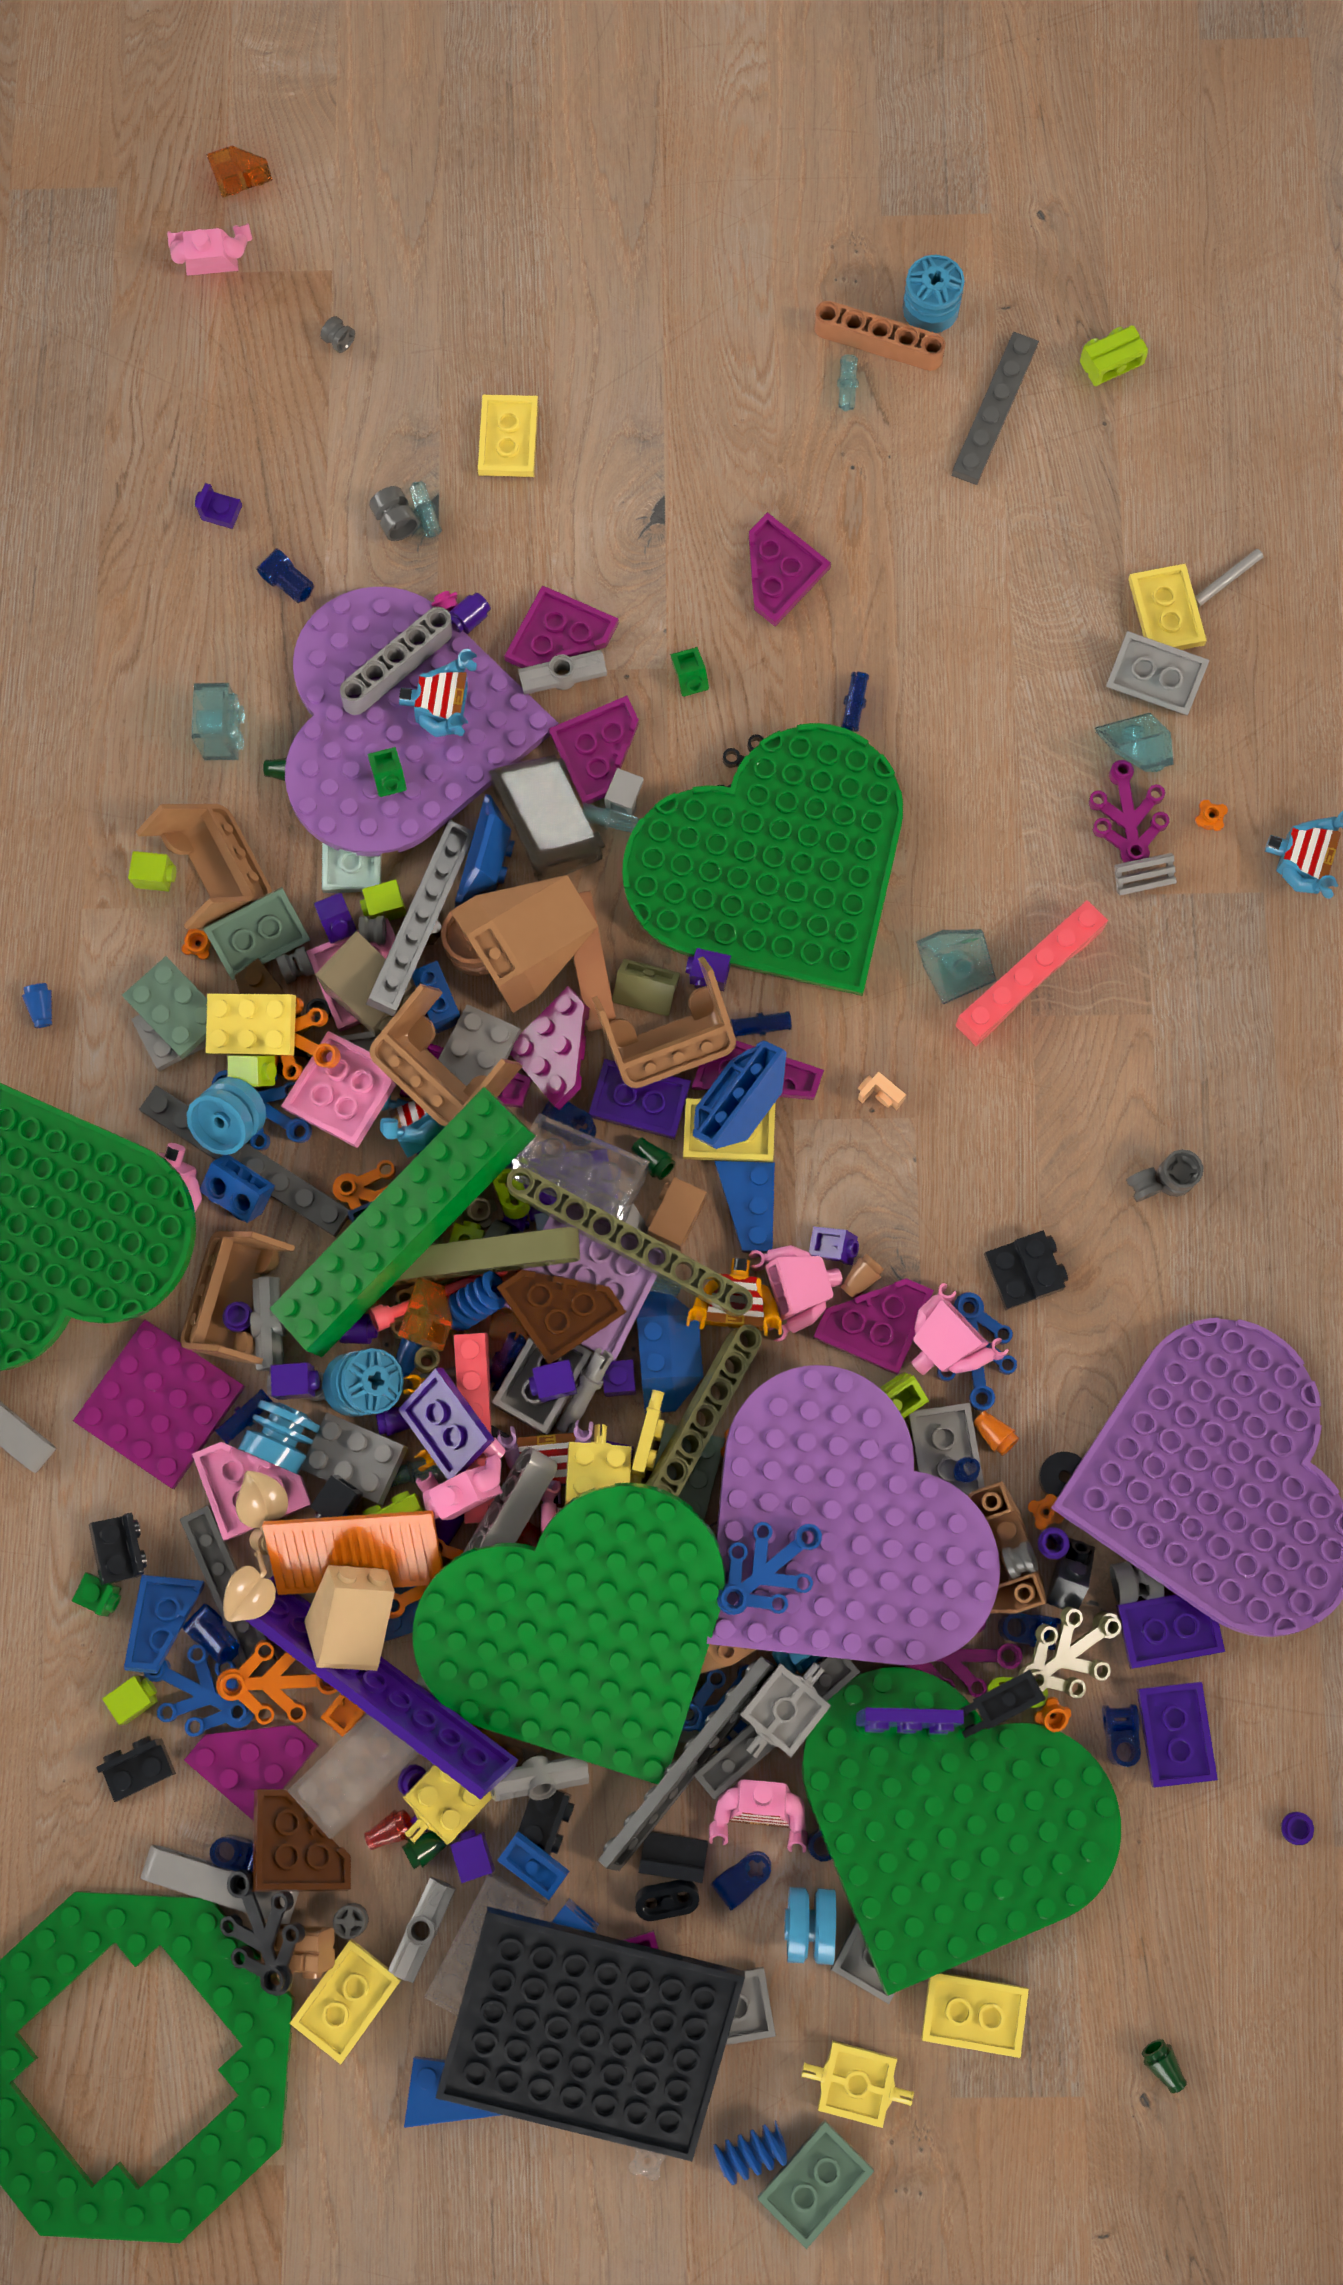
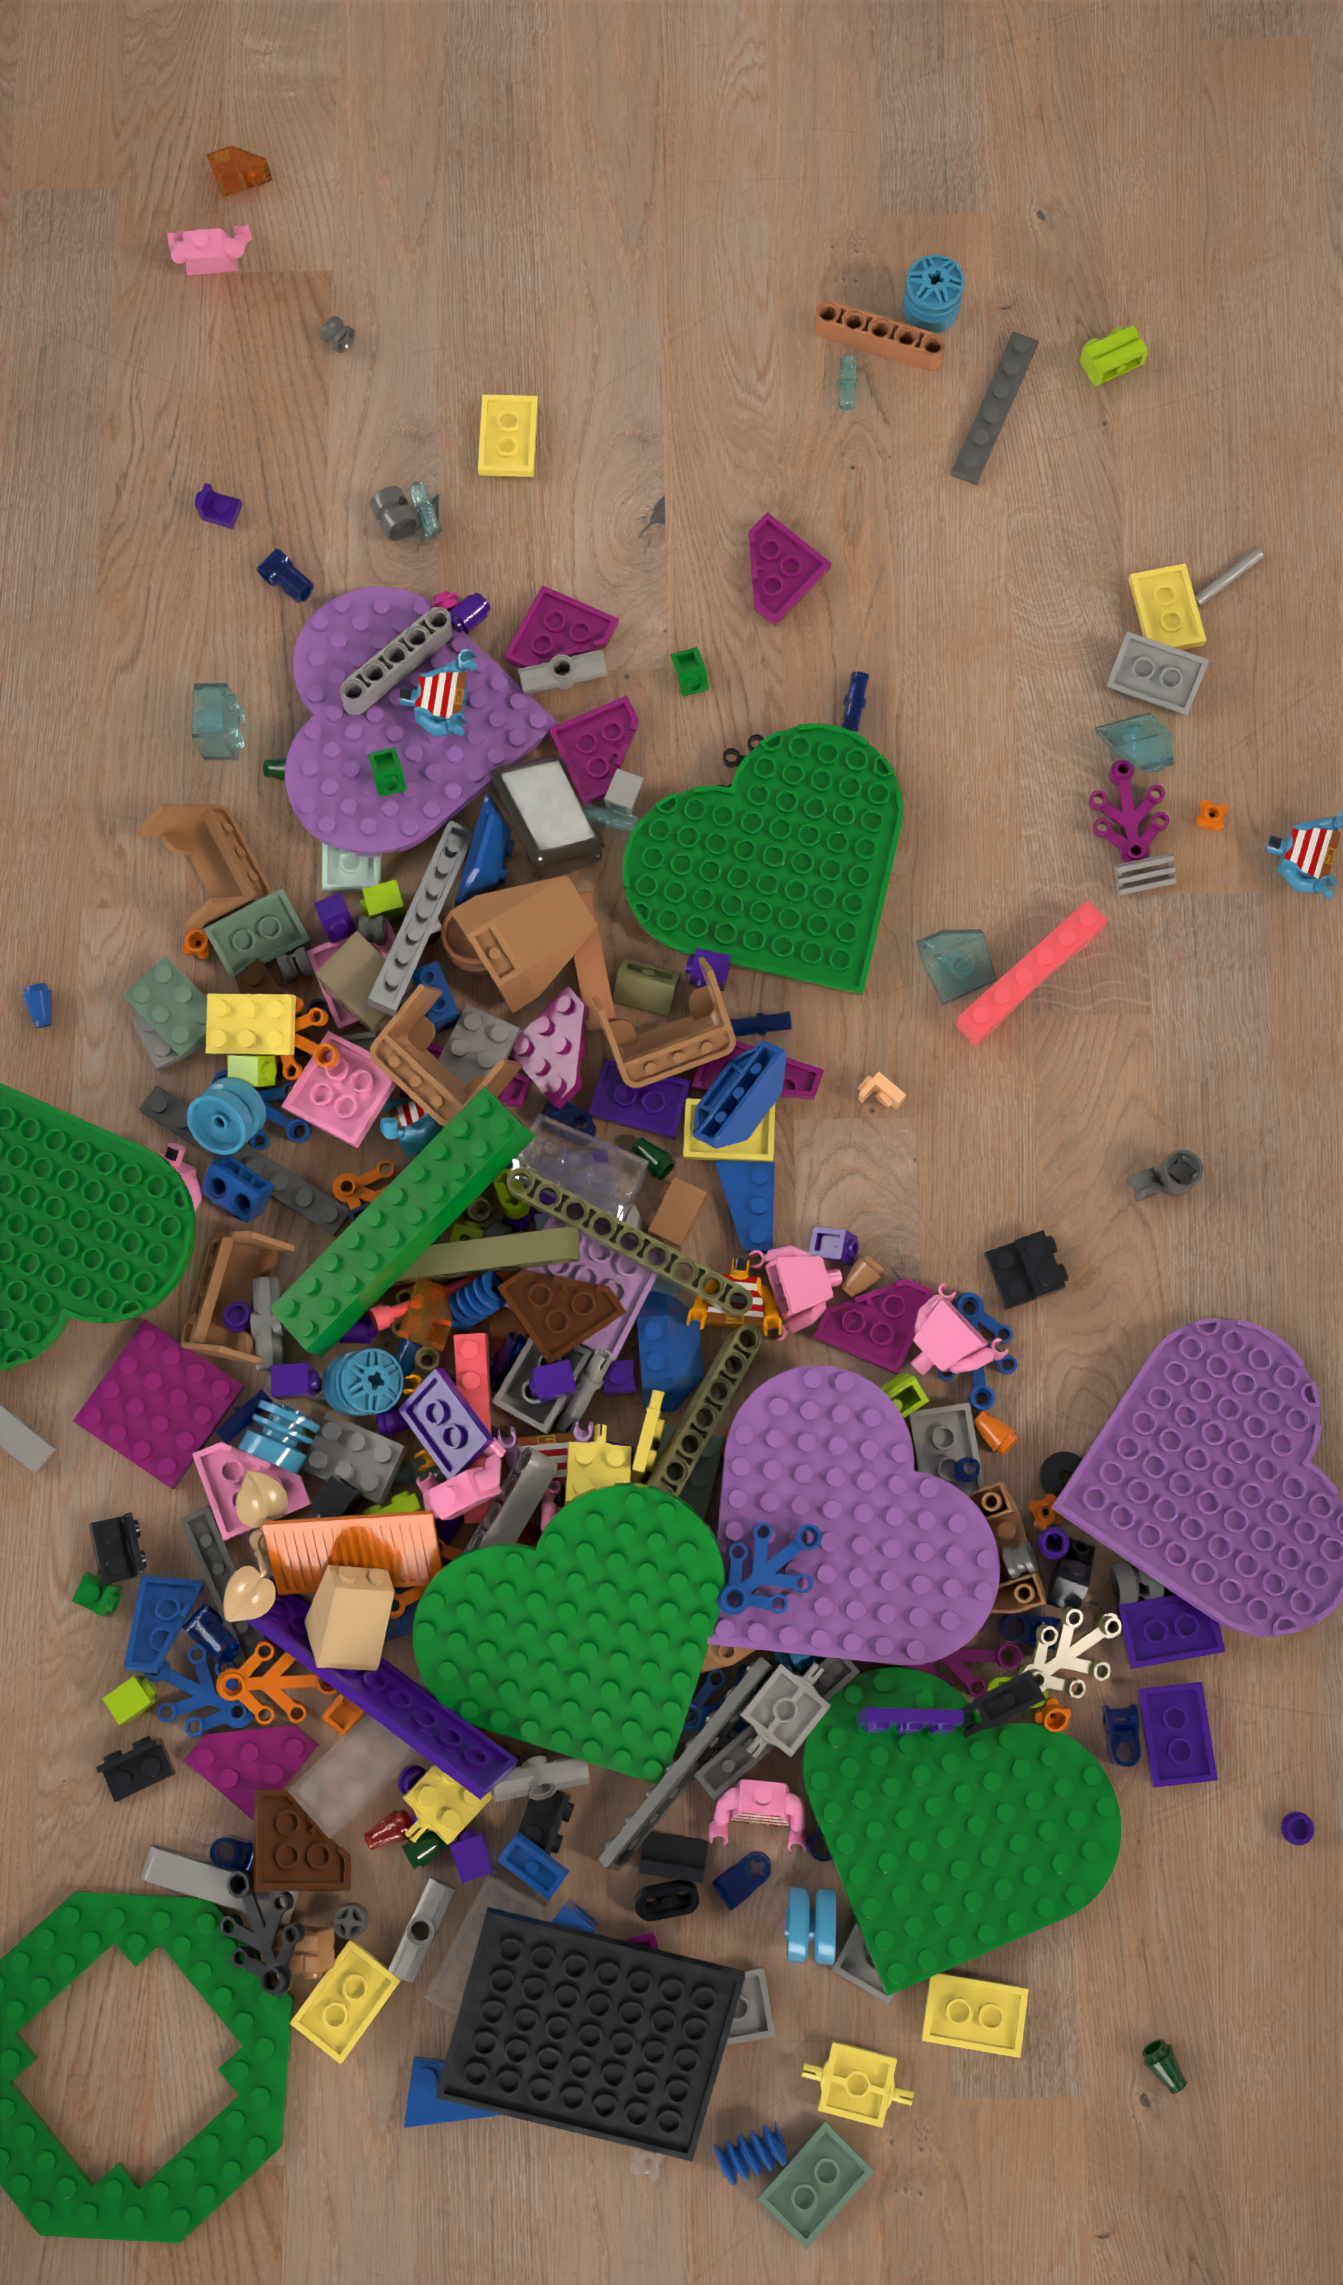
(151, 871): lime brick -> none

